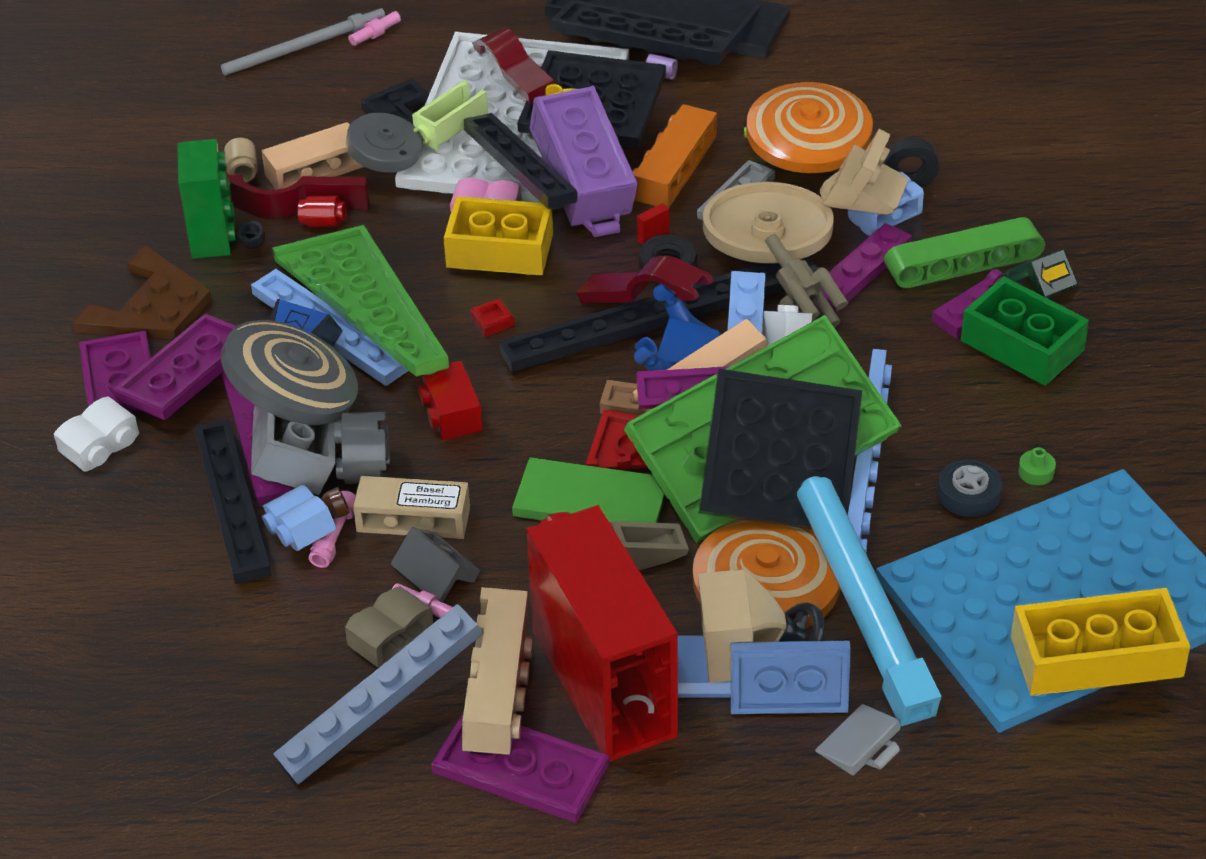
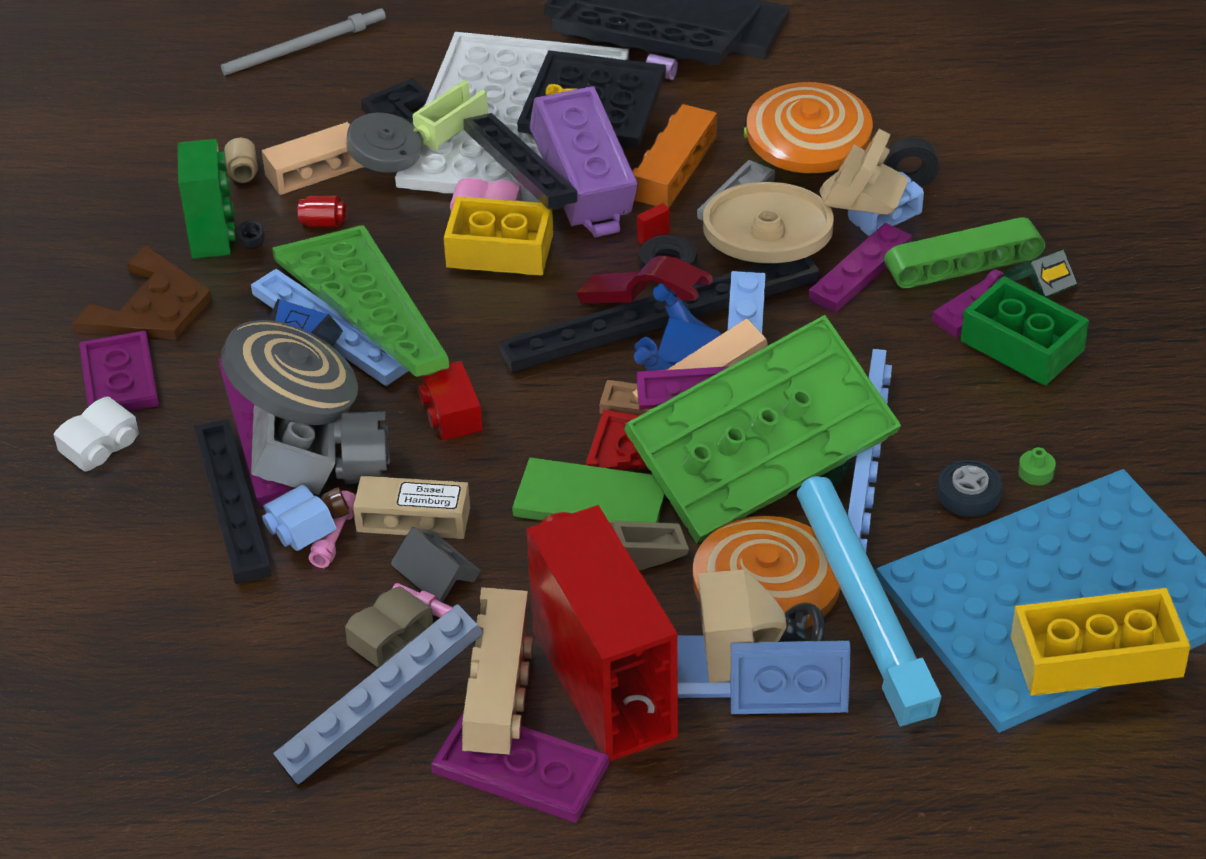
(177, 369): magenta tile -> none
(284, 201): dark red piece -> none
(374, 28): bright pink bar -> none
(492, 317): red tile -> none
(515, 63): dark red piece -> none
(771, 439): black plate -> none
(783, 322): white brick -> none
(804, 286): dark tan plant -> none
(860, 739): light grey piece -> none

